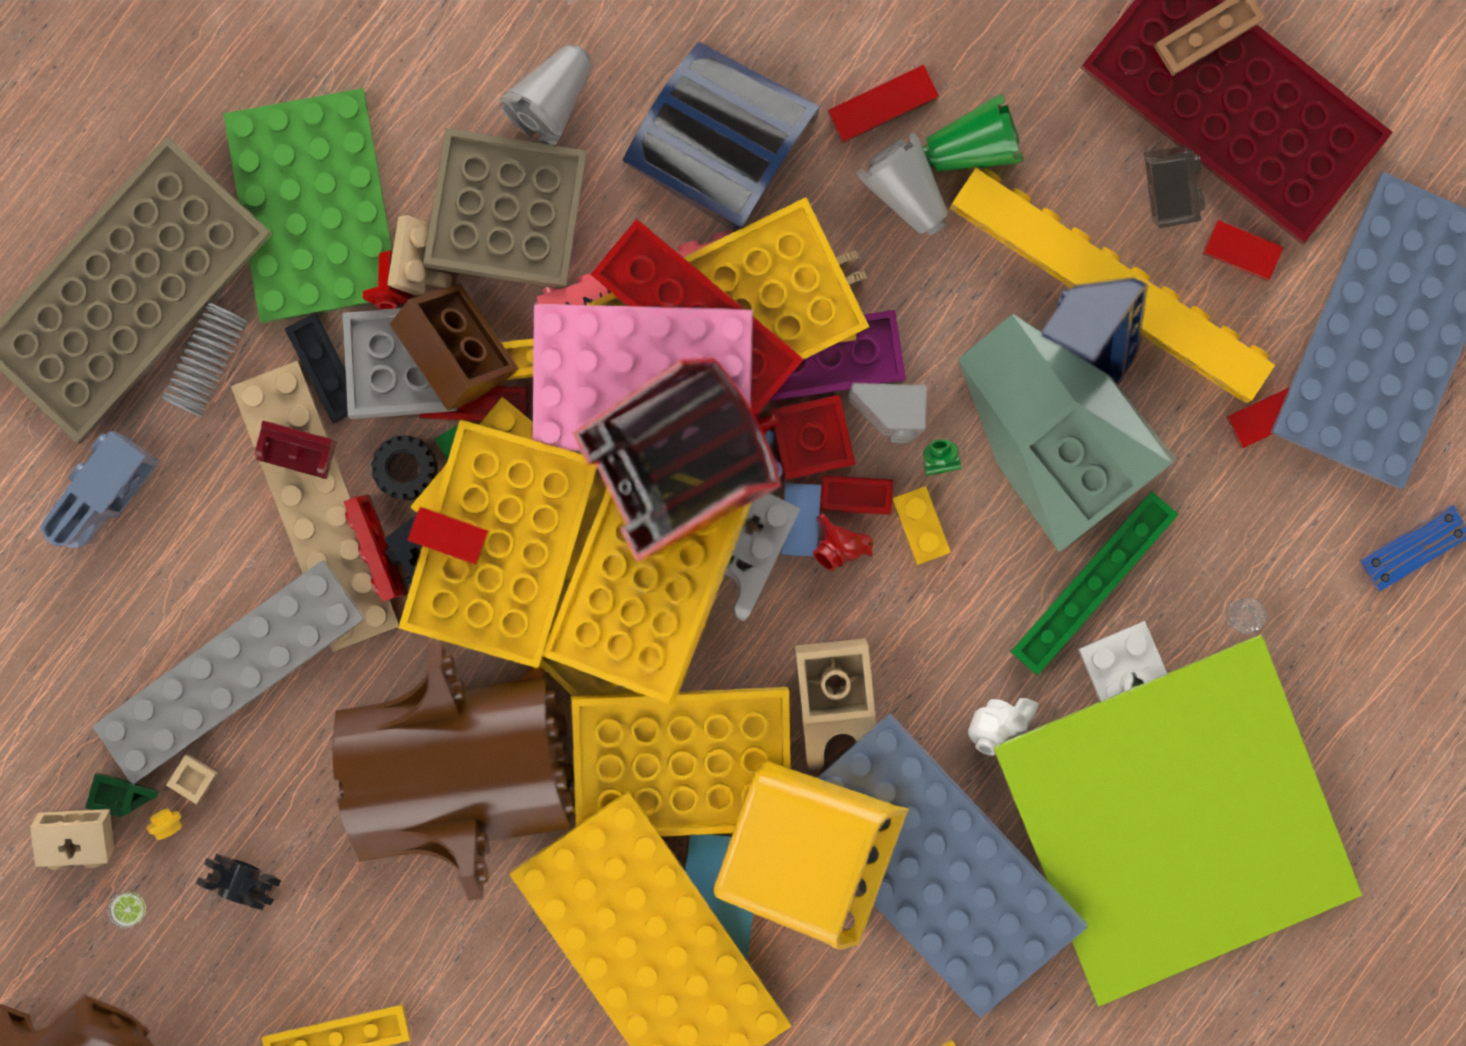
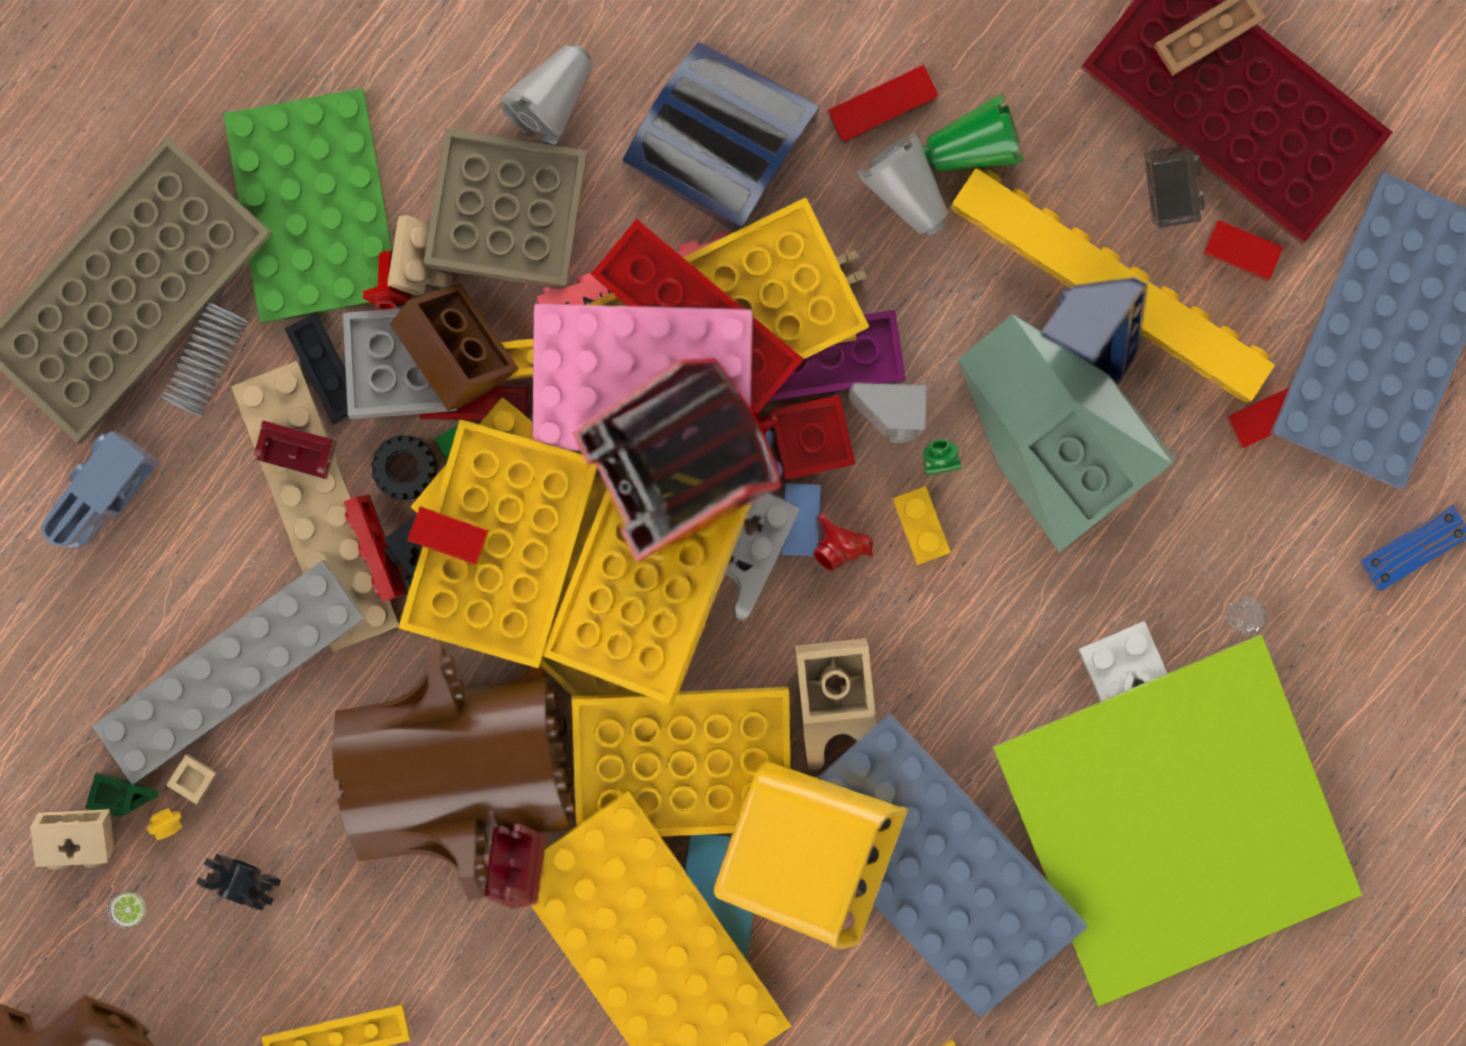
(515, 866): none -> dark red hinge
(856, 495): red tile -> none
(1000, 723): white head -> none
(1094, 583): green plate -> none

